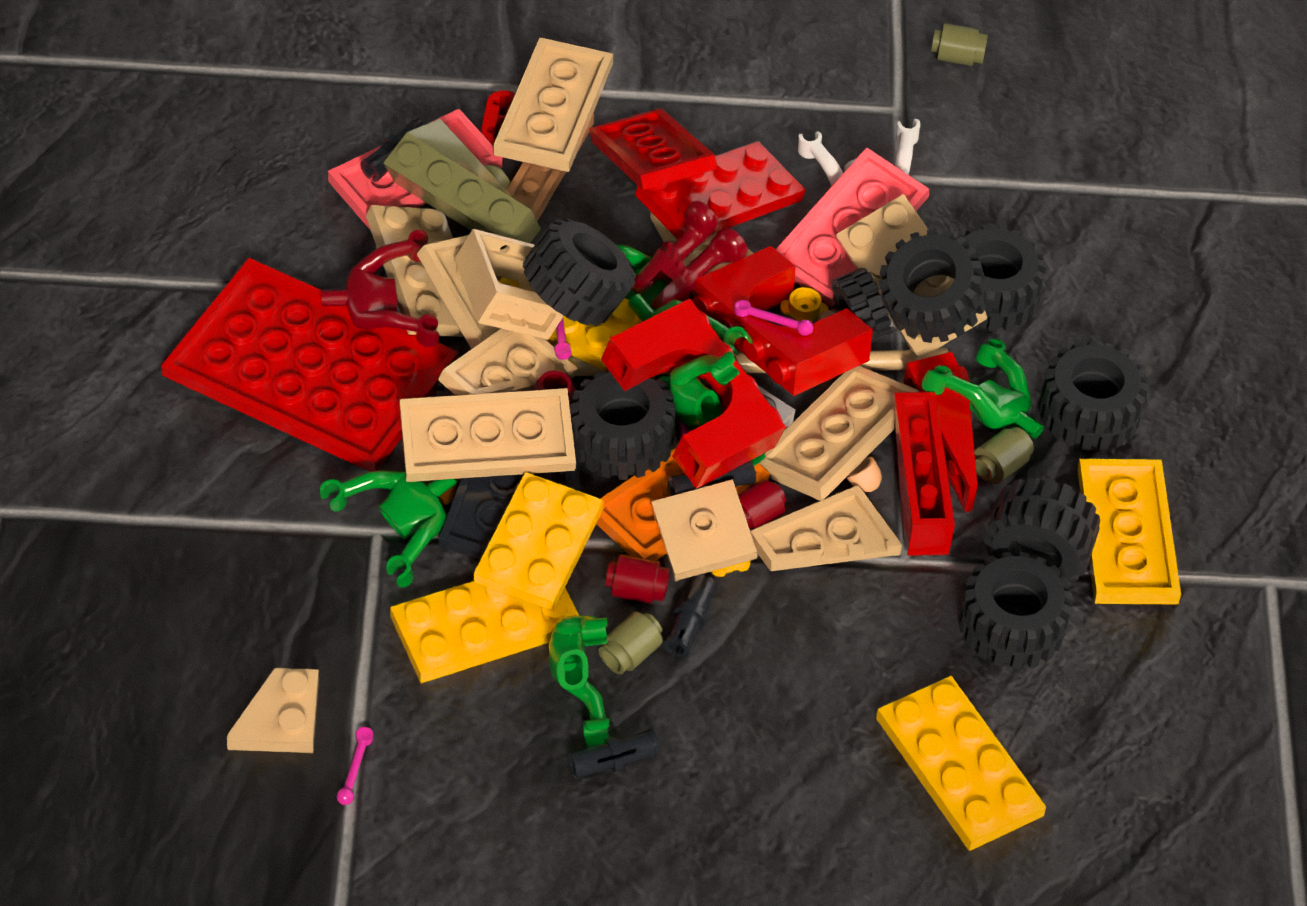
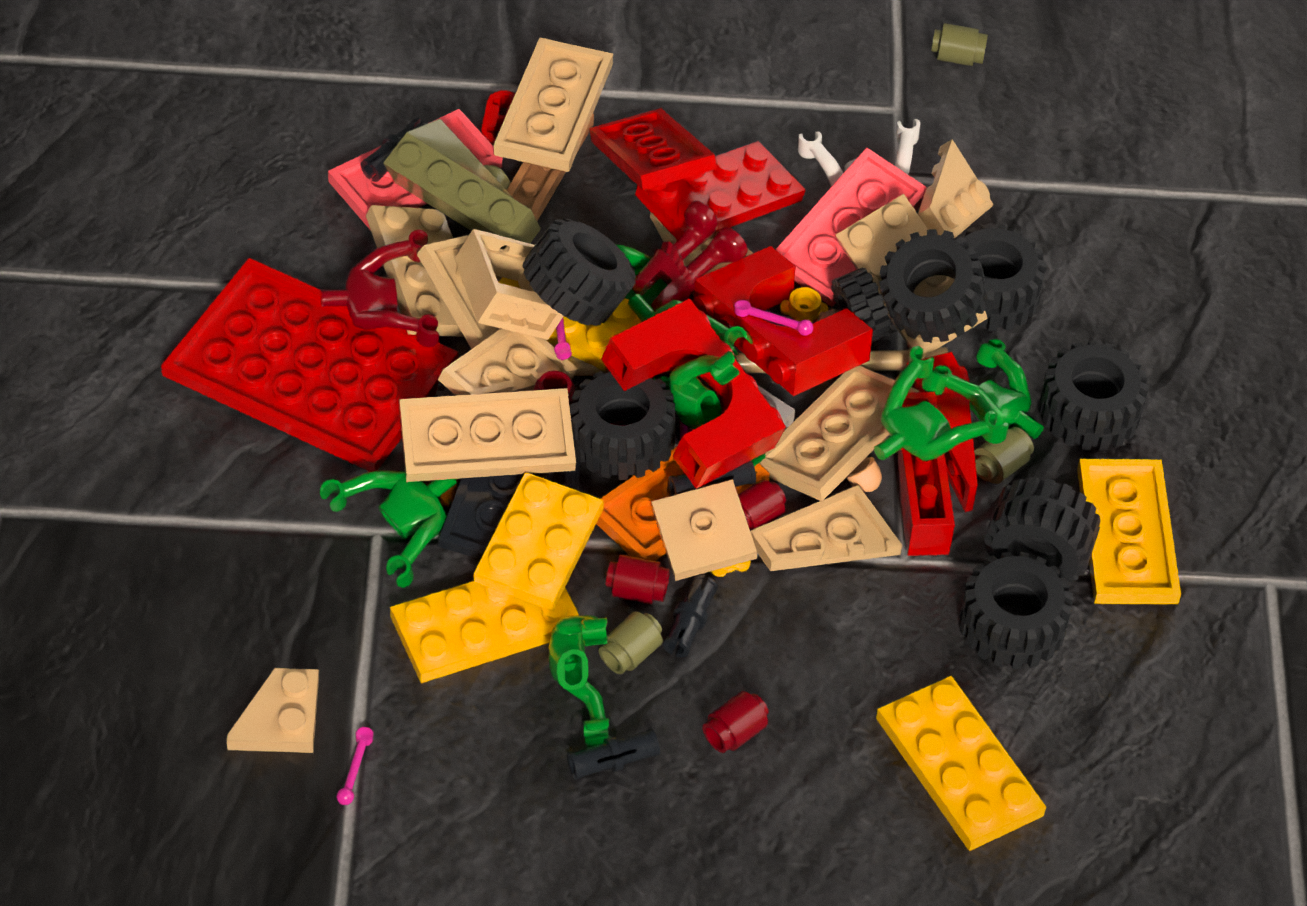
(736, 722): none -> dark red brick
(922, 427): none -> green piece
(955, 195): none -> tan wing

